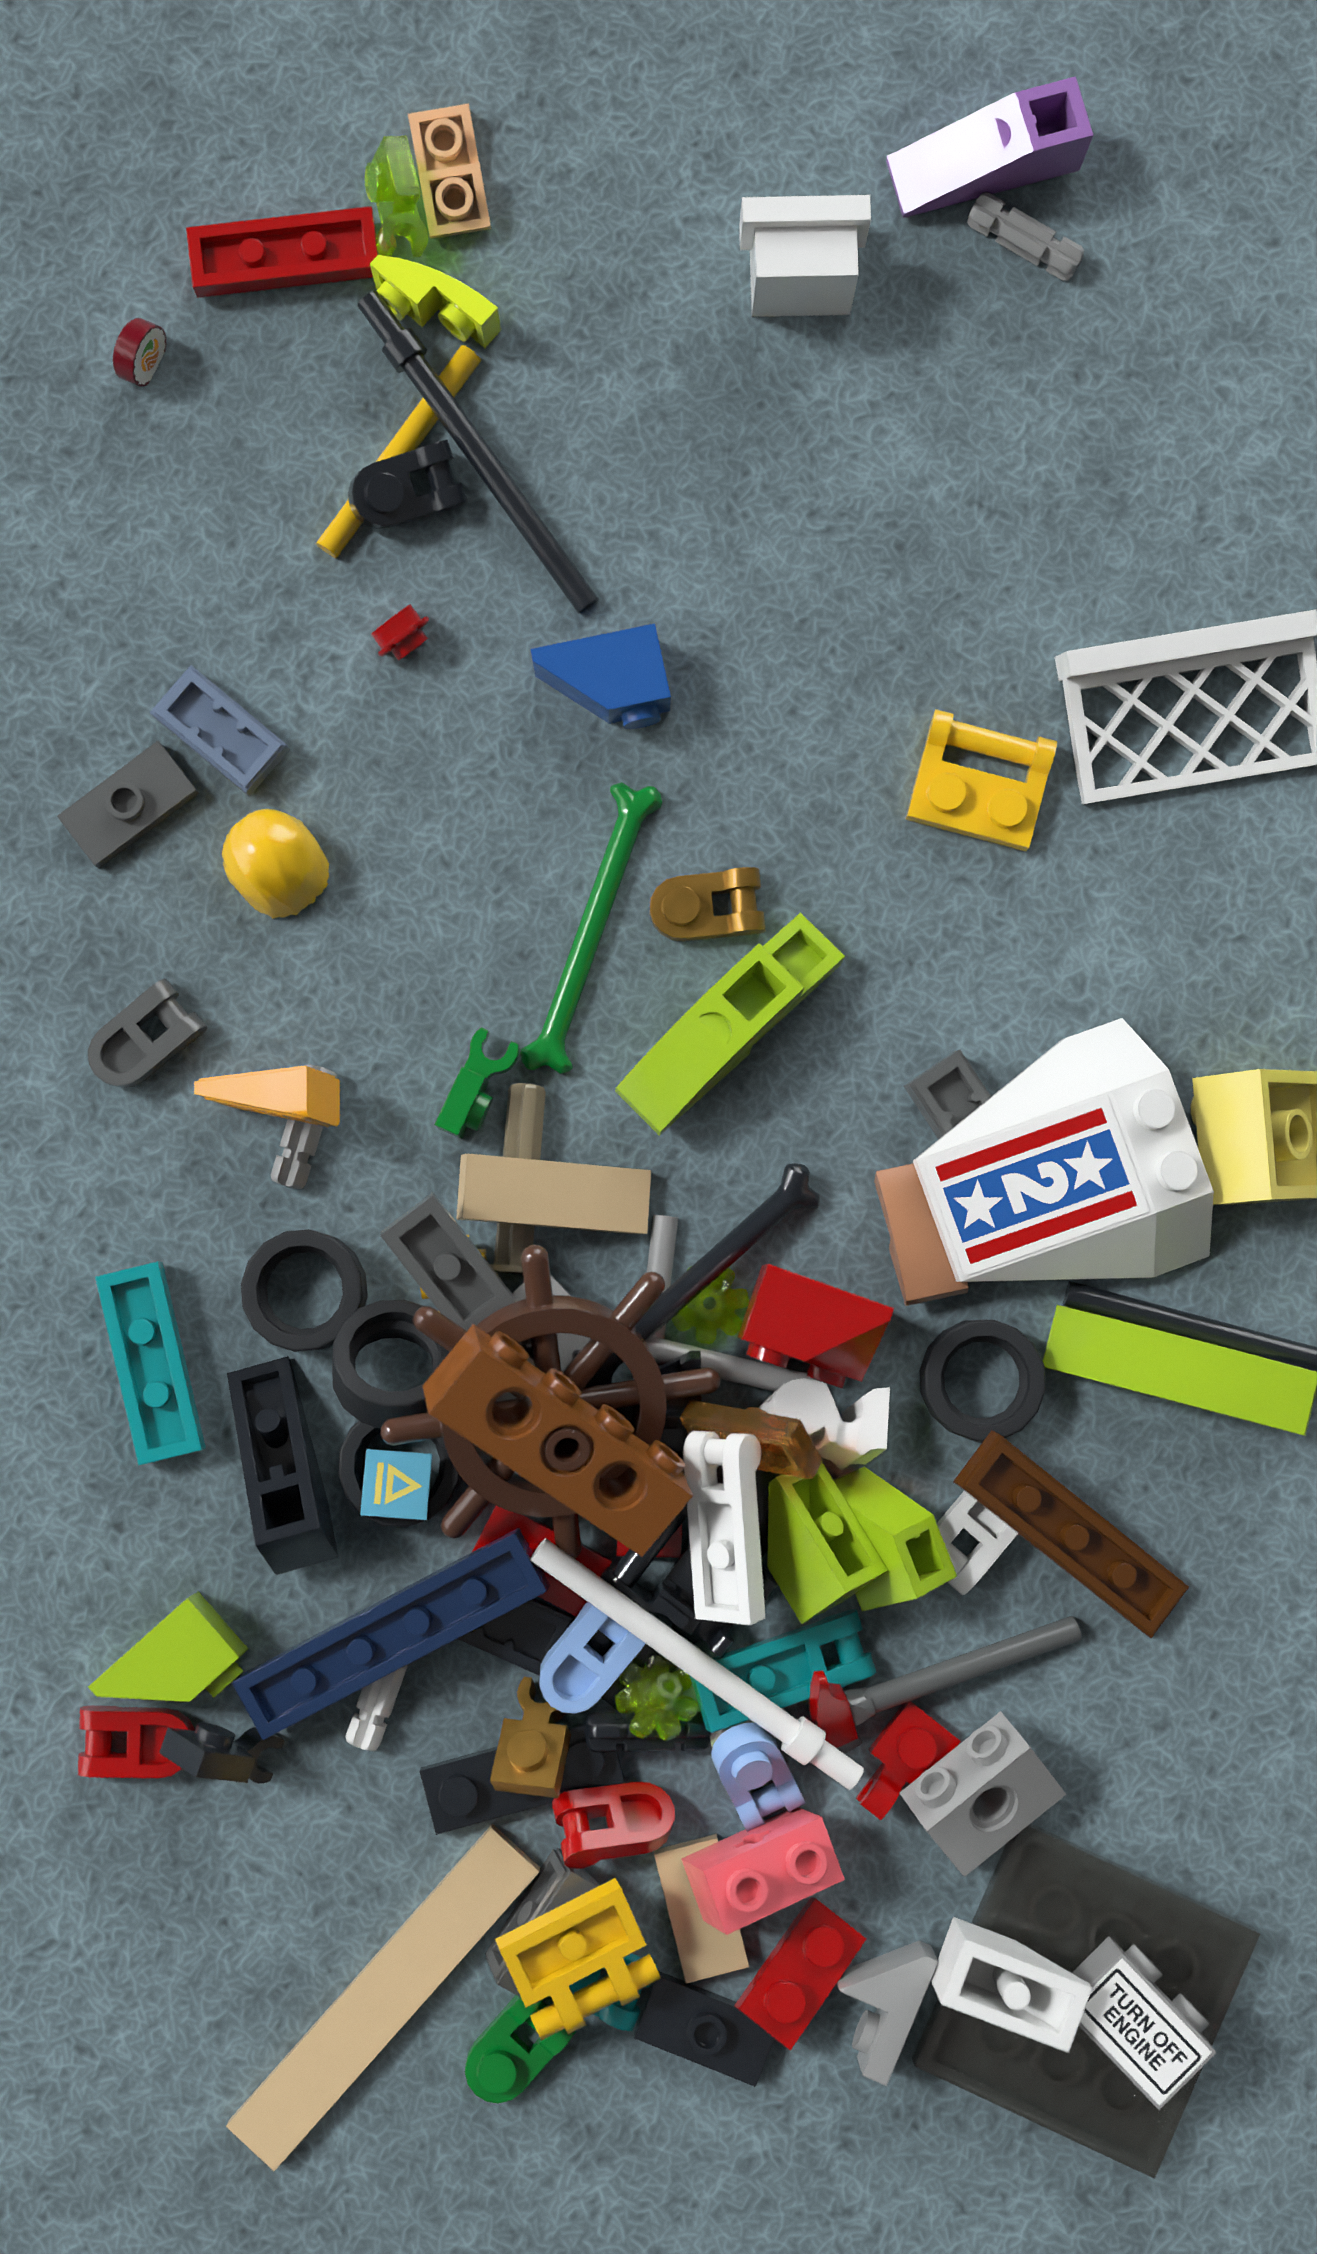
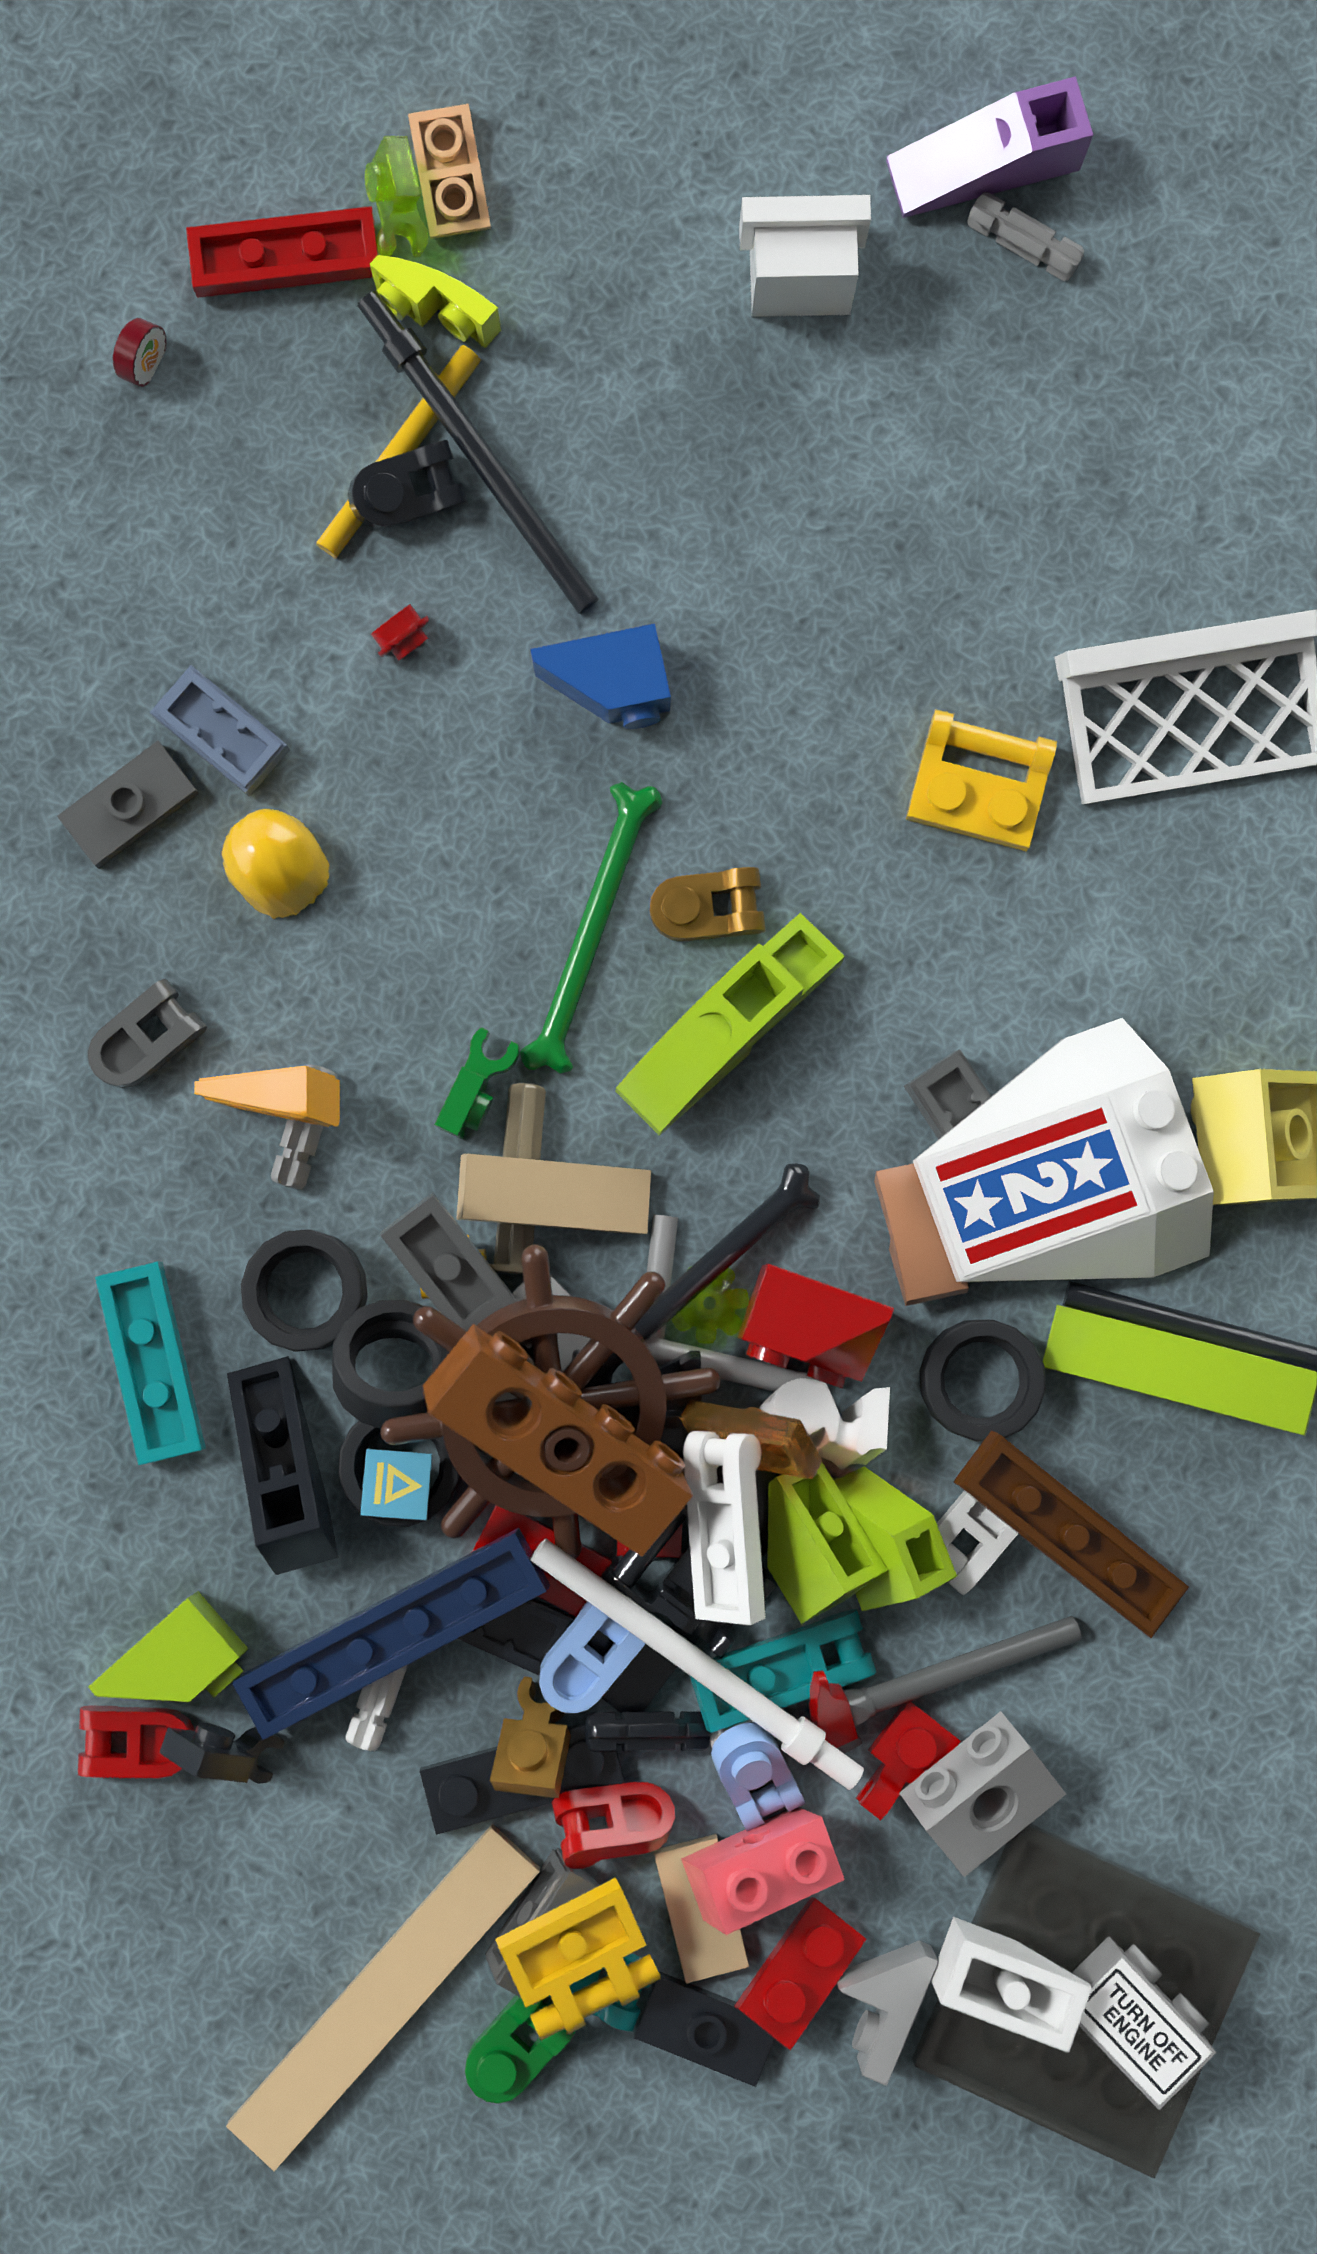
(655, 1698): clear neon green plant -> none

